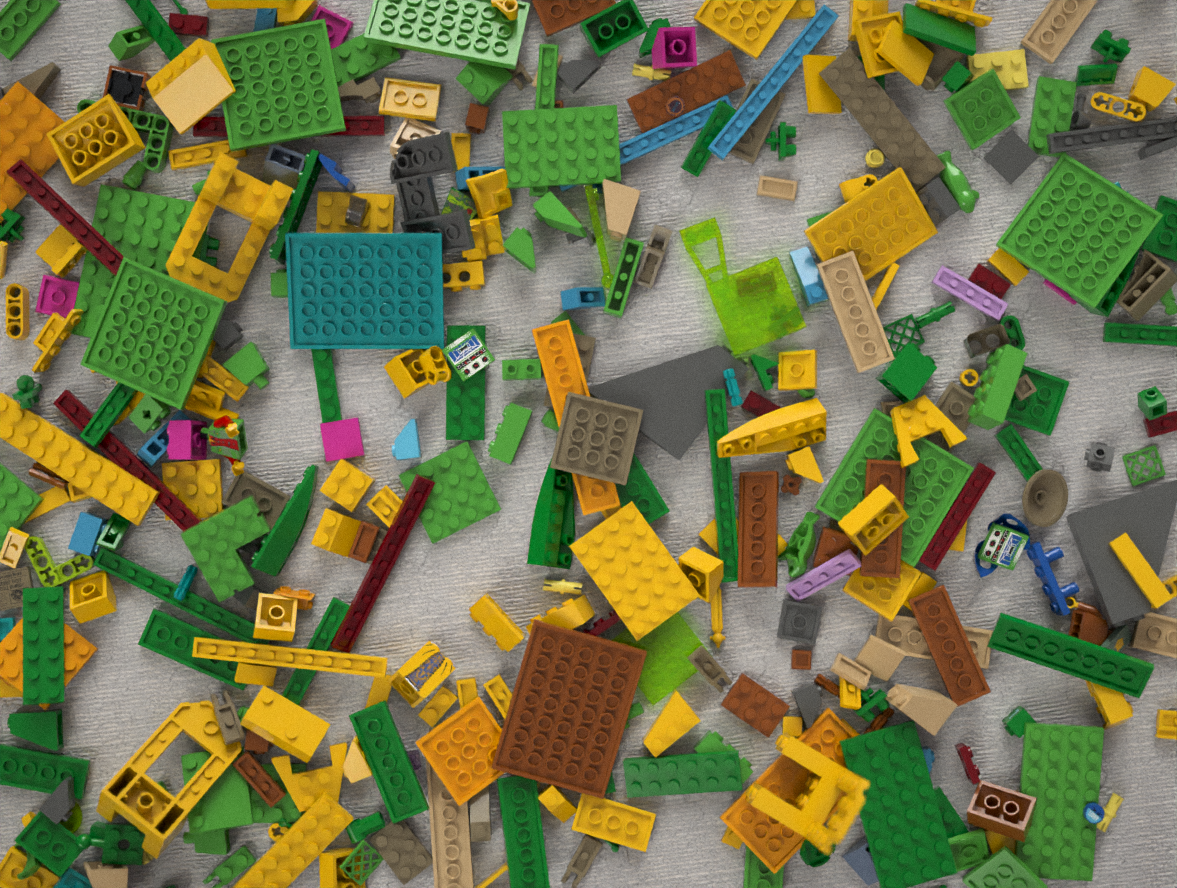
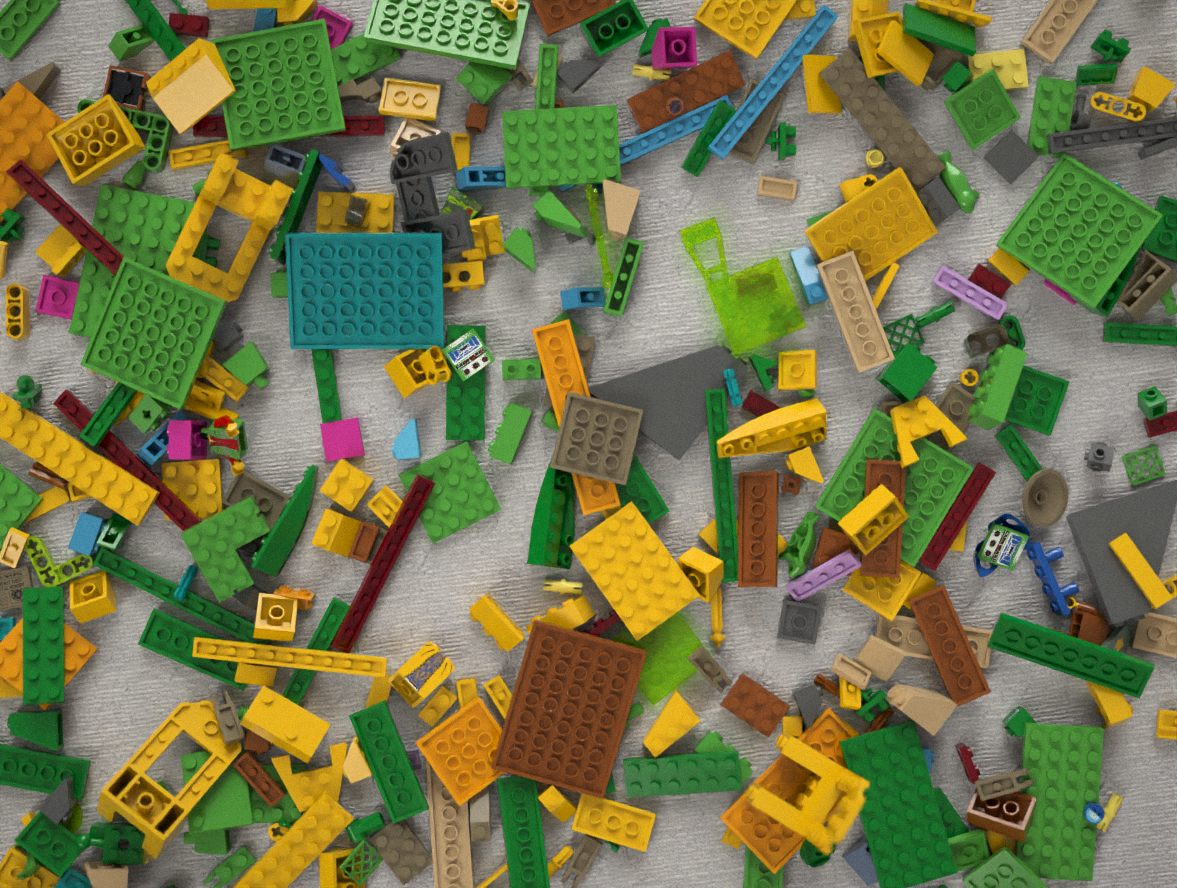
(53, 336): yellow bracket -> none
(490, 193): yellow plate -> none
(559, 860): none -> yellow axle
(653, 256): dark tan slope -> none
(801, 659): dark orange tile -> none
(1002, 784): none -> dark tan hinge
(1024, 388): dark tan plate -> none

